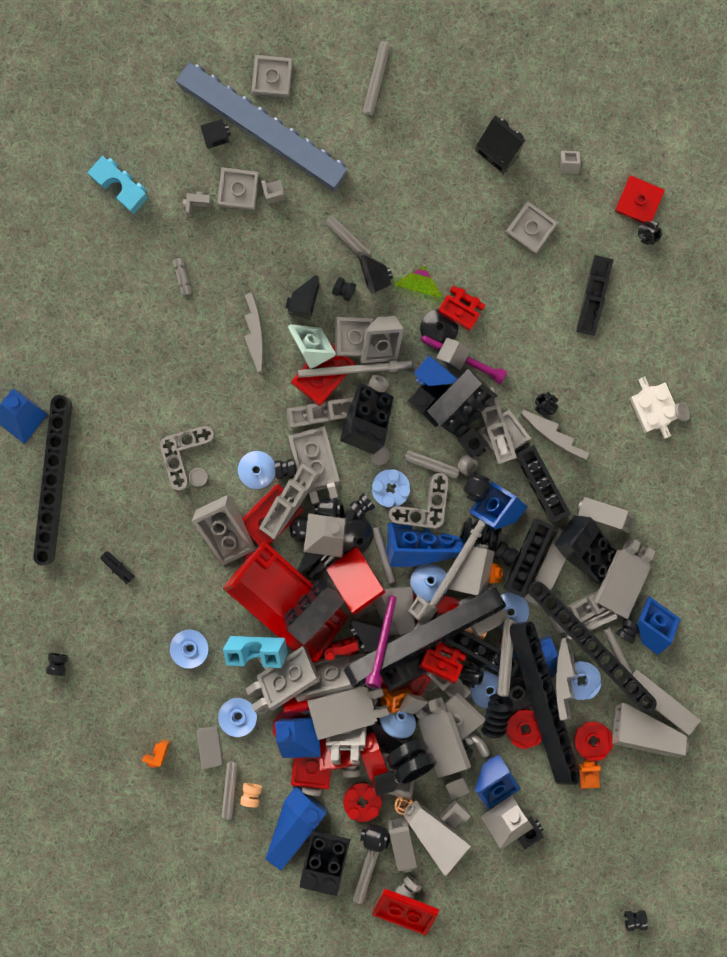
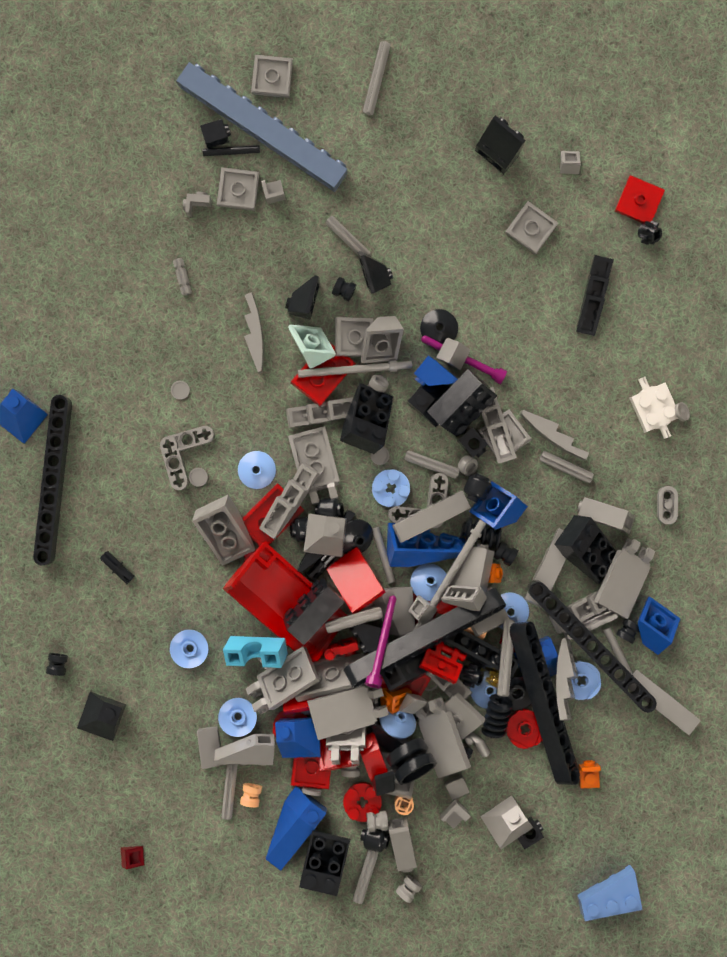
(101, 716): none -> black slope
(106, 173): medium azure arch -> none
(132, 857): none -> dark red slope
(160, 753): orange bracket -> none
(180, 390): none -> light grey piece
(231, 150): none -> black bar
(251, 750): none -> light grey slope
(284, 469): black wheel -> none
(354, 619): none -> light grey axle
(362, 505): black wheel -> none
(377, 821): none -> light grey wheel
(405, 912): red tile -> none
(420, 282): clear neon green tile -> none
(431, 516): none -> light grey slope
(439, 838): light grey slope -> none
(459, 312): red plate -> none
(462, 598): none -> light grey slope
(493, 678): none -> clear yellow bush
(495, 782): blue slope -> none
(528, 557): black brick -> none
(542, 484): black brick -> none
(546, 404): black gear -> none
(566, 467): none -> light grey axle
(584, 734): red plate -> none
(611, 897): none -> medium blue wedge
(636, 920): black wheel -> none
(645, 733): light grey slope -> none
(669, 505): none -> light grey plate

